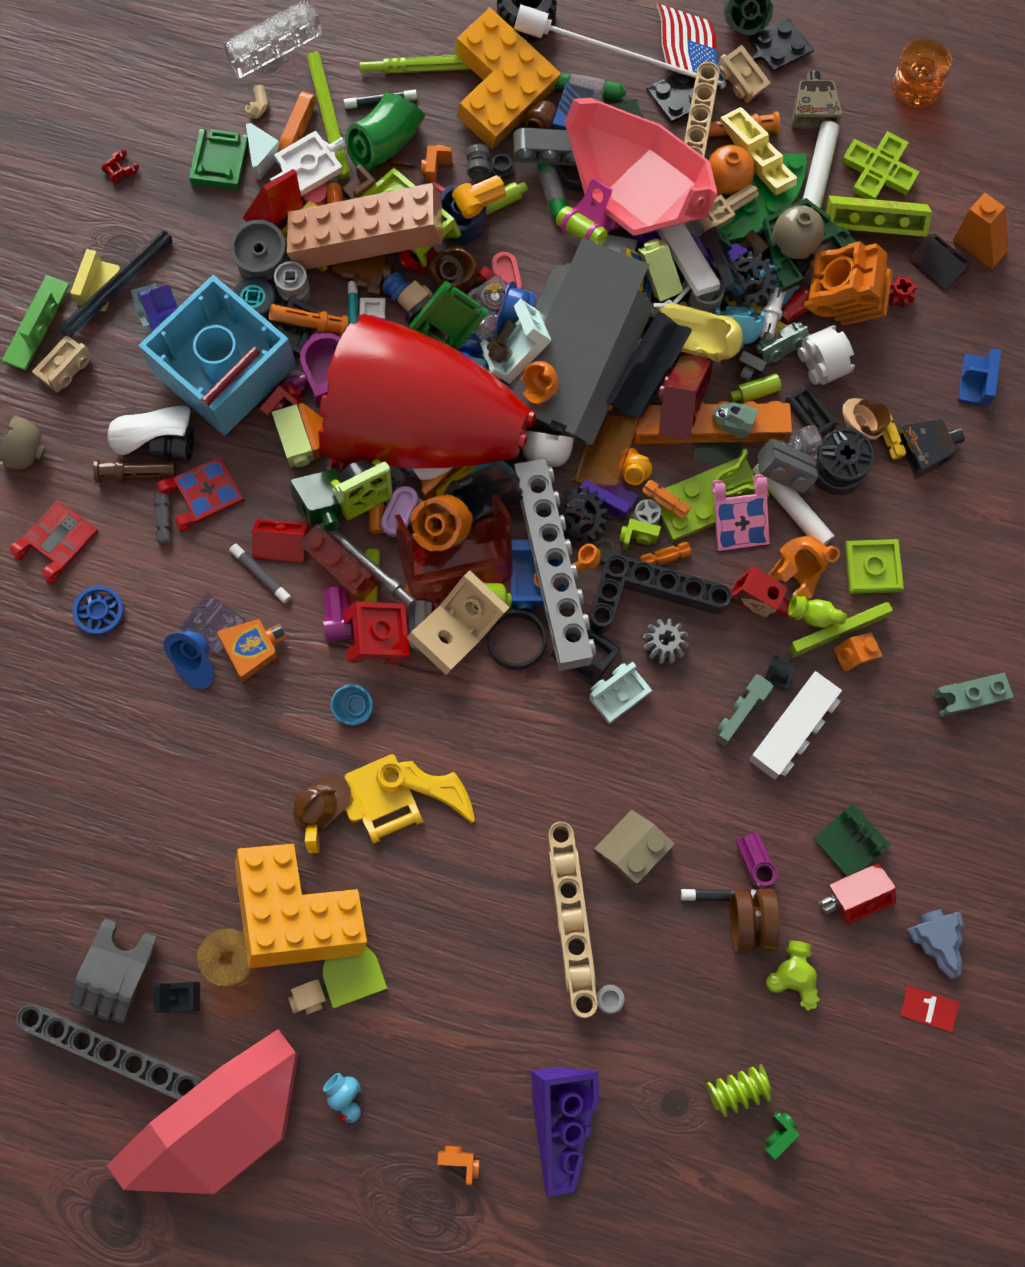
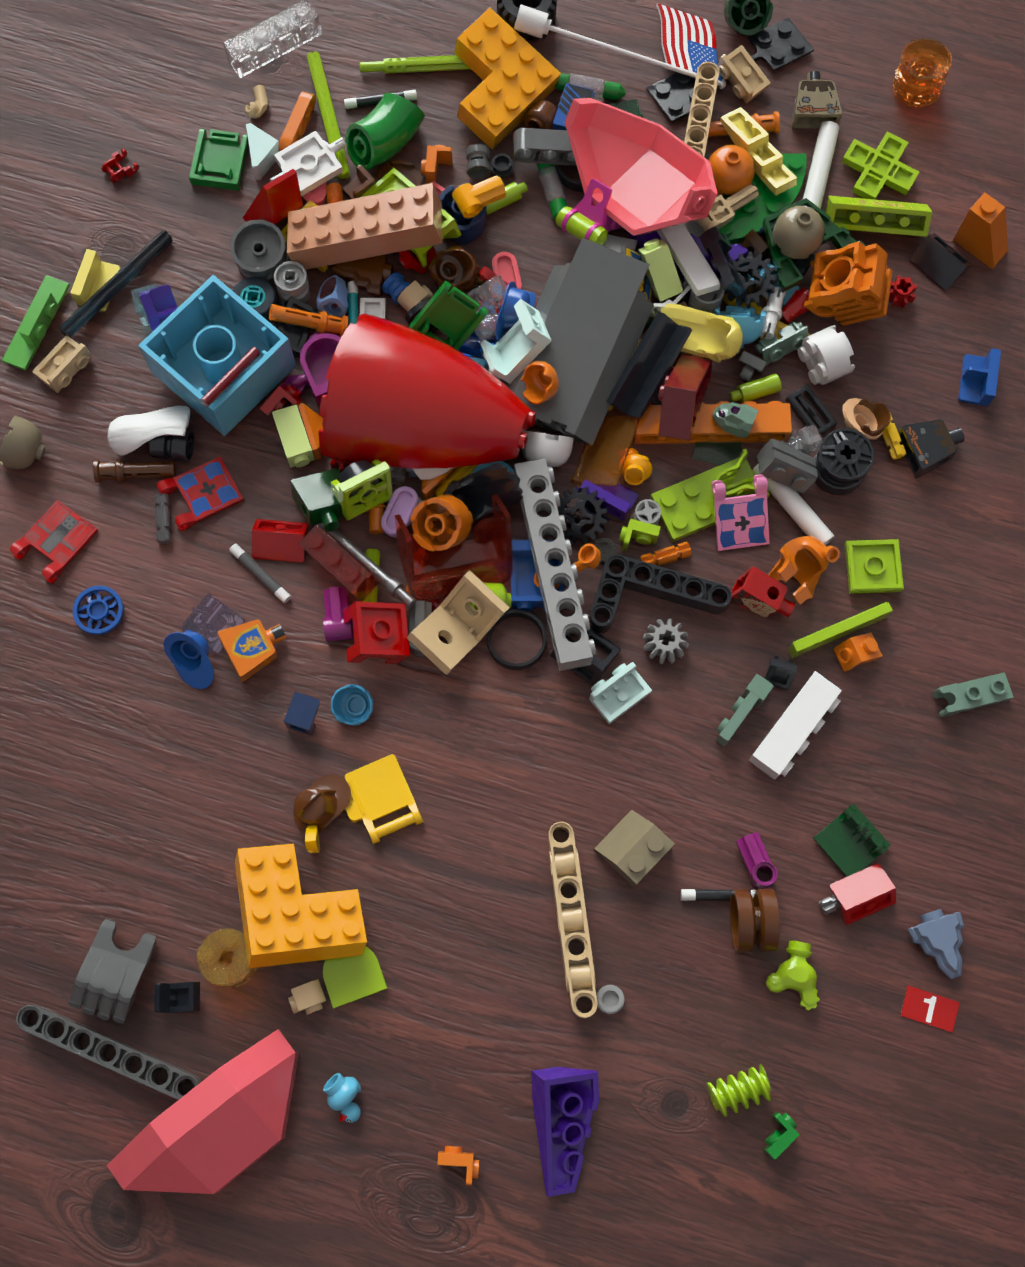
(302, 713): none -> dark blue panel
(333, 297): none -> medium blue rock
(443, 788): yellow piece -> none
(493, 296): tile -> none
(497, 349): dark brown plate -> none
(666, 499): orange axle -> none
(815, 612): lime animal -> none

